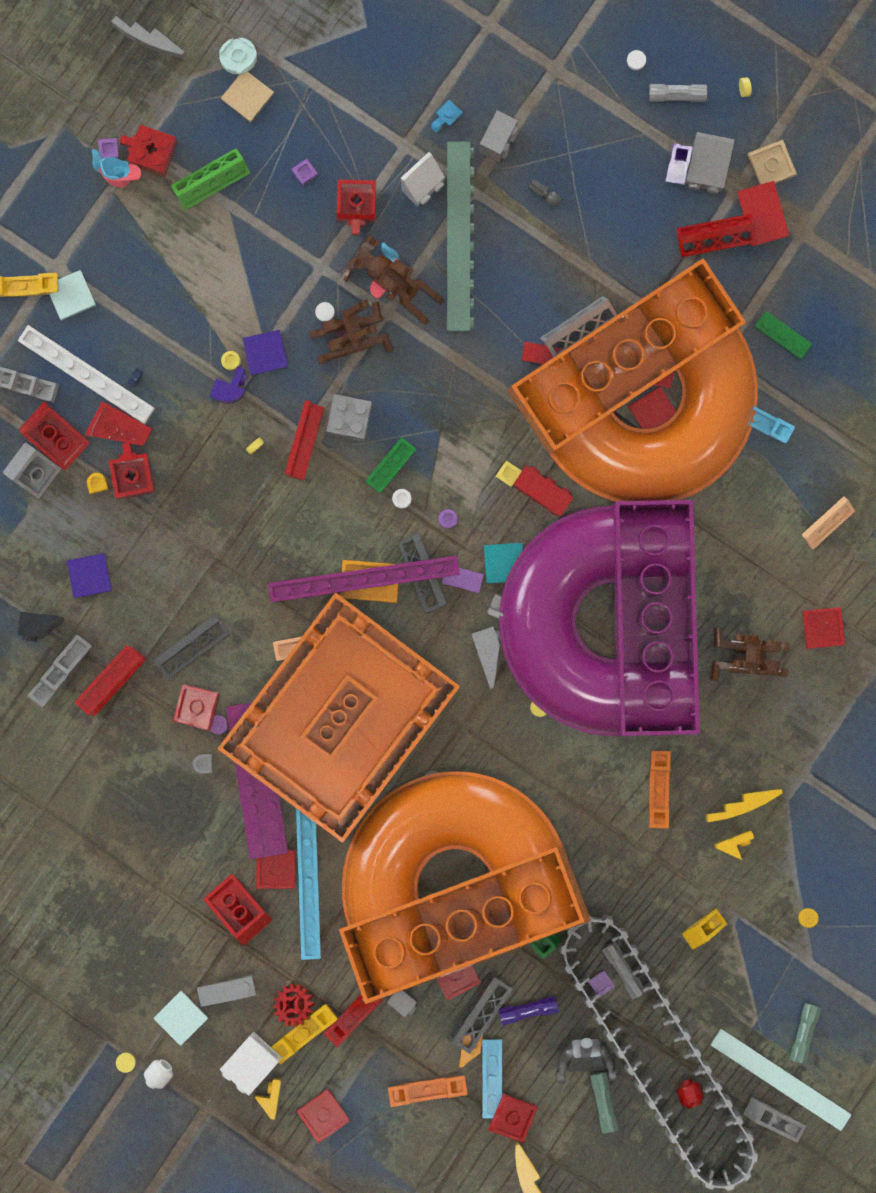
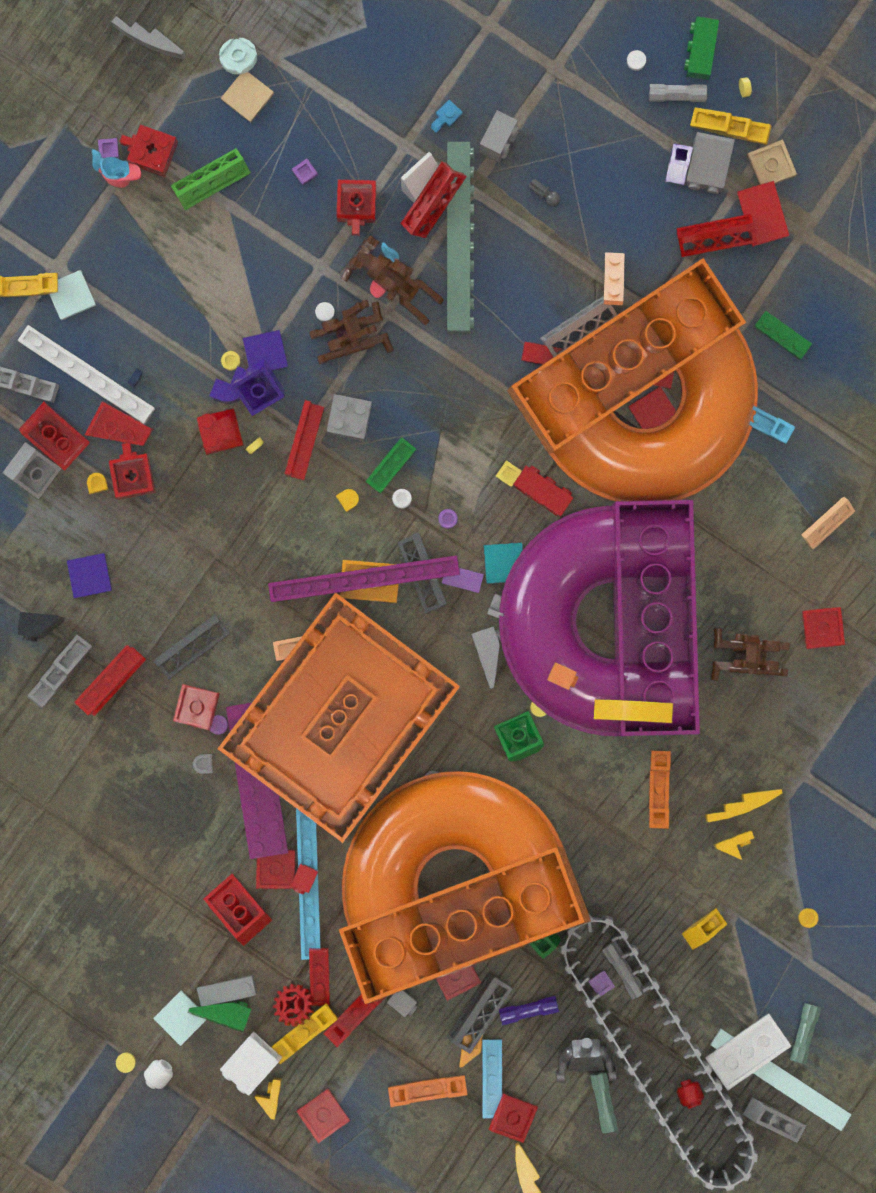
(219, 431): none -> red slope
(227, 1014): none -> green slope
(258, 387): none -> dark purple slope
(304, 879): none -> red brick
(319, 976): none -> red tile
(348, 499): none -> yellow tile
(431, 199): none -> red fence
(519, 737): none -> green slope
(562, 676): none -> orange brick
(614, 279): none -> light nougat plate
(633, 711): none -> yellow slope
(701, 48): none -> green brick
(730, 126): none -> yellow slope
(748, 1051): none -> white tile

